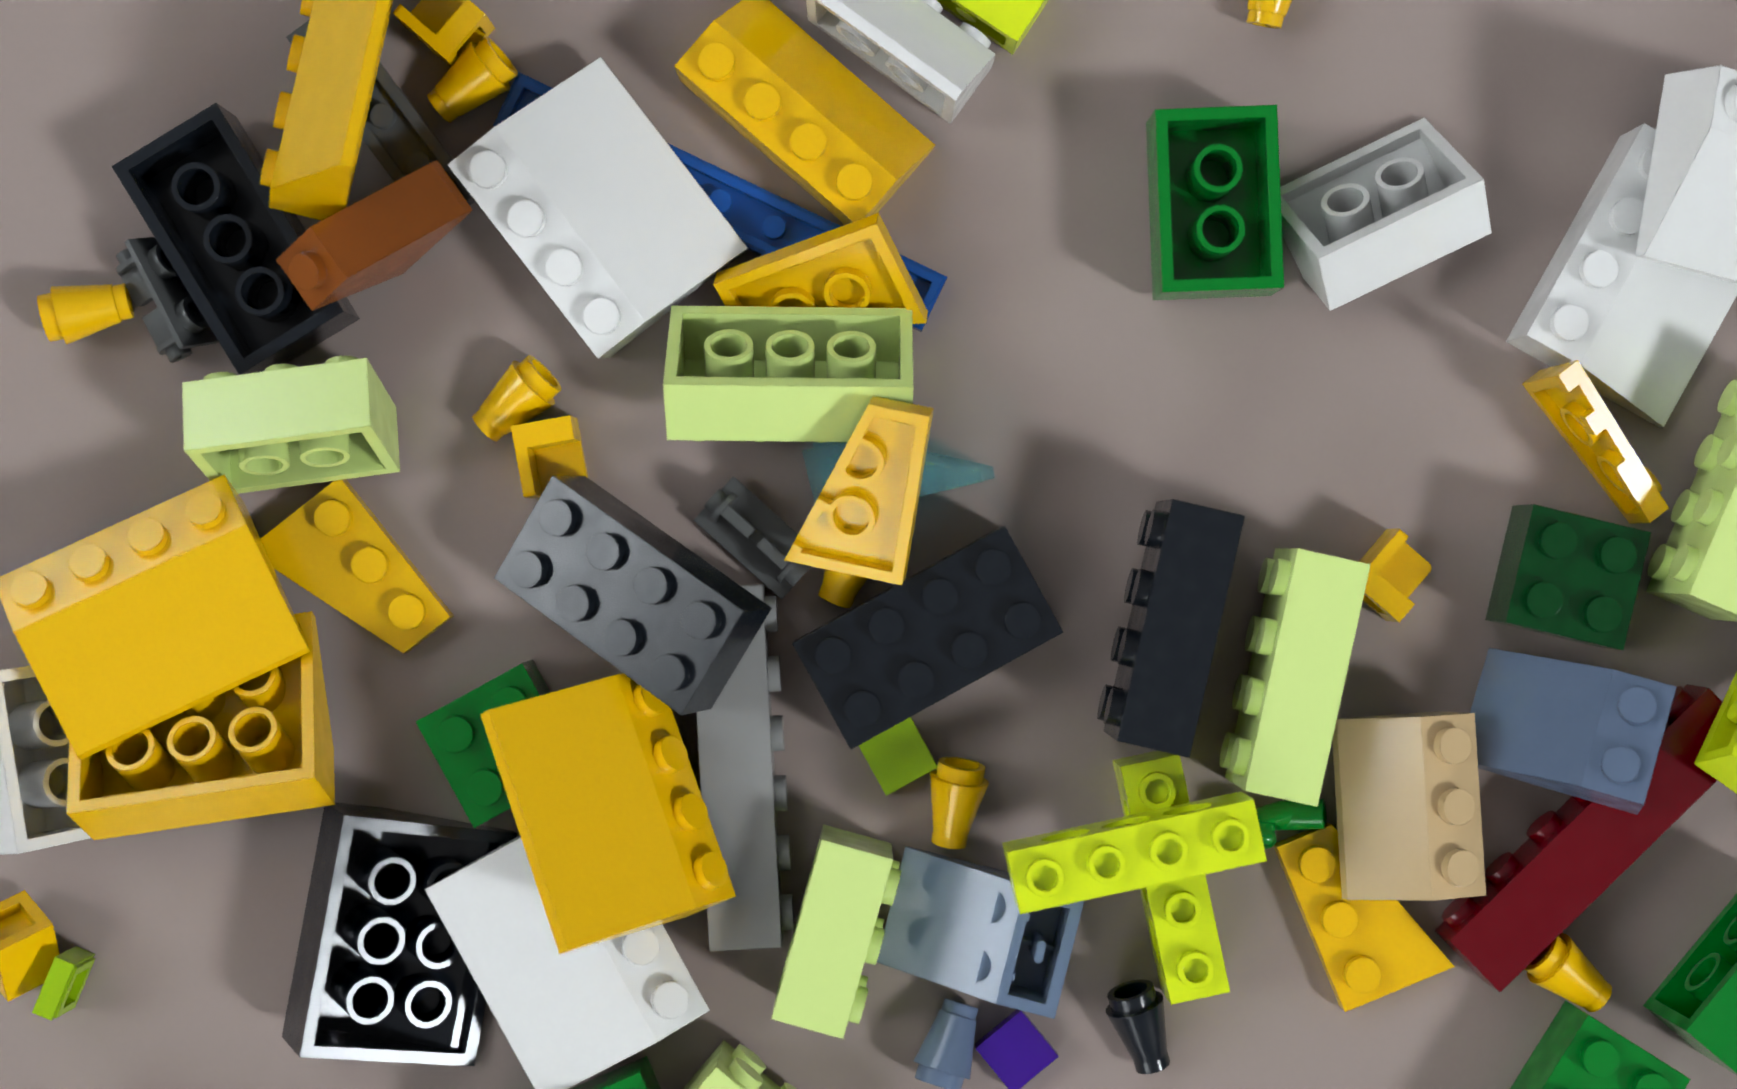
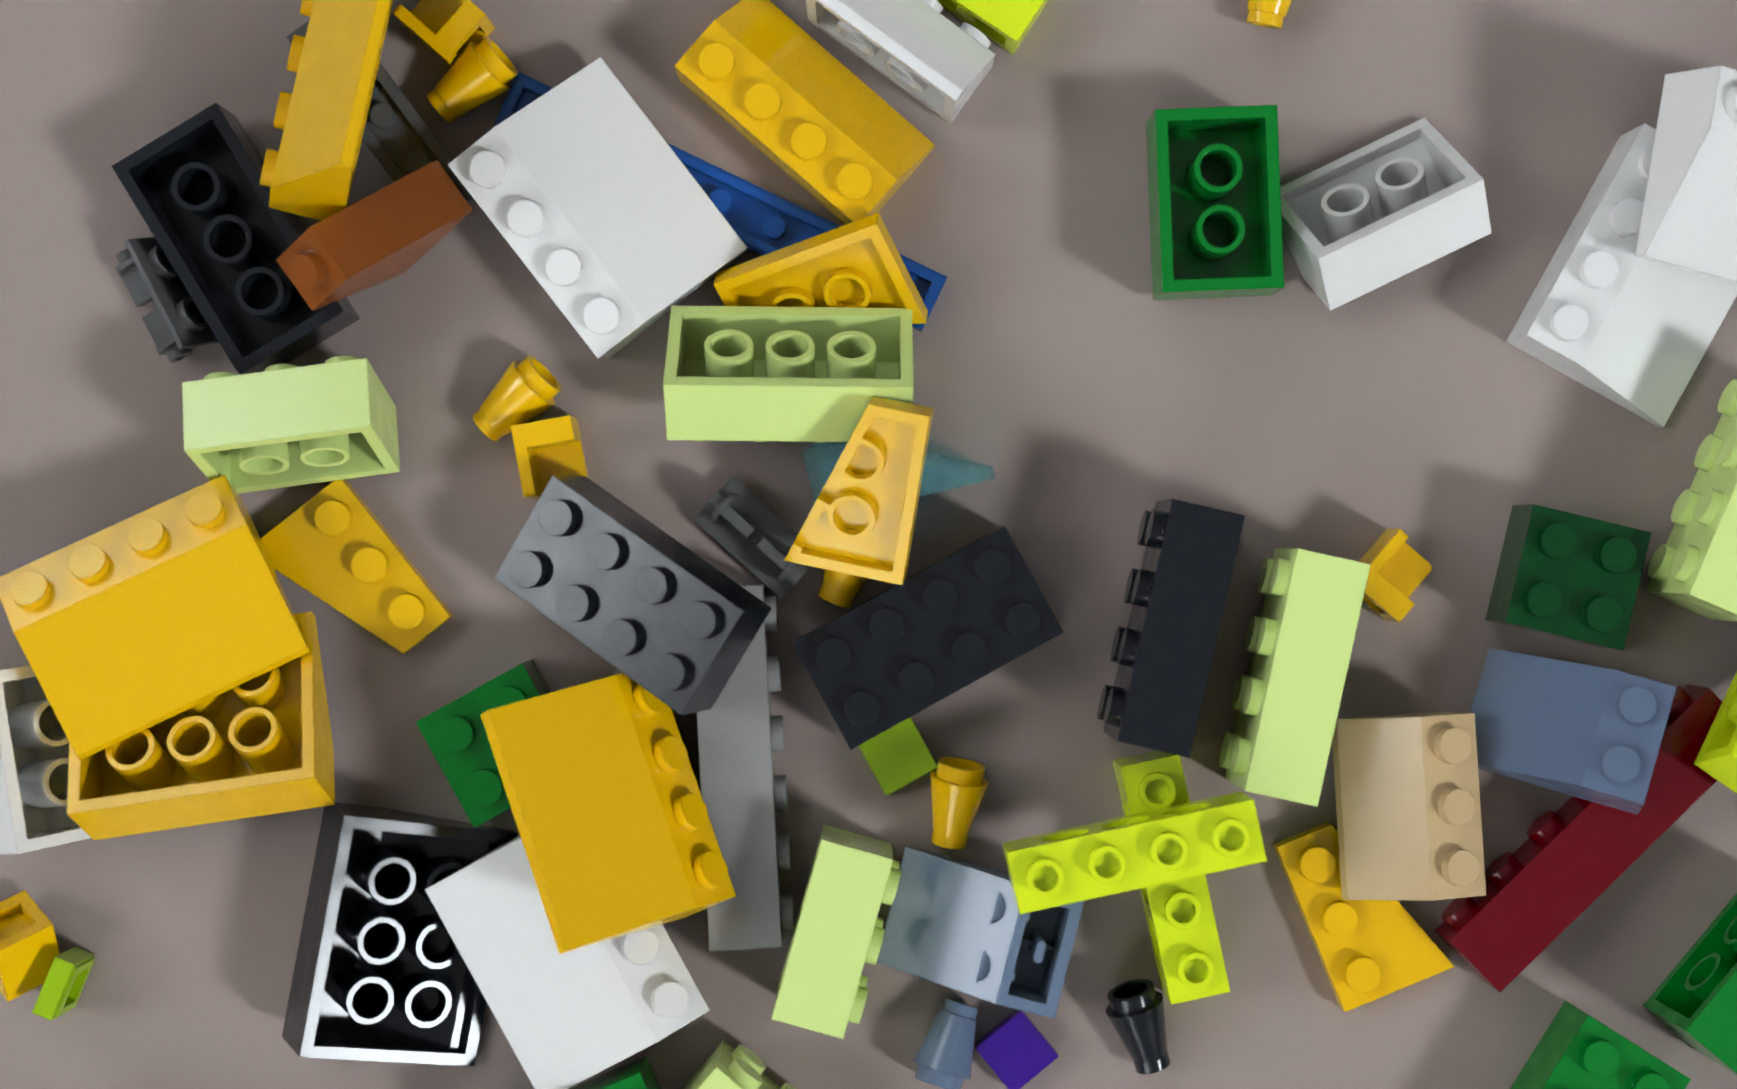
(83, 310): yellow cone -> none
(1289, 816): green arm -> none
(1569, 974): yellow cone -> none
(1597, 440): yellow wing -> none

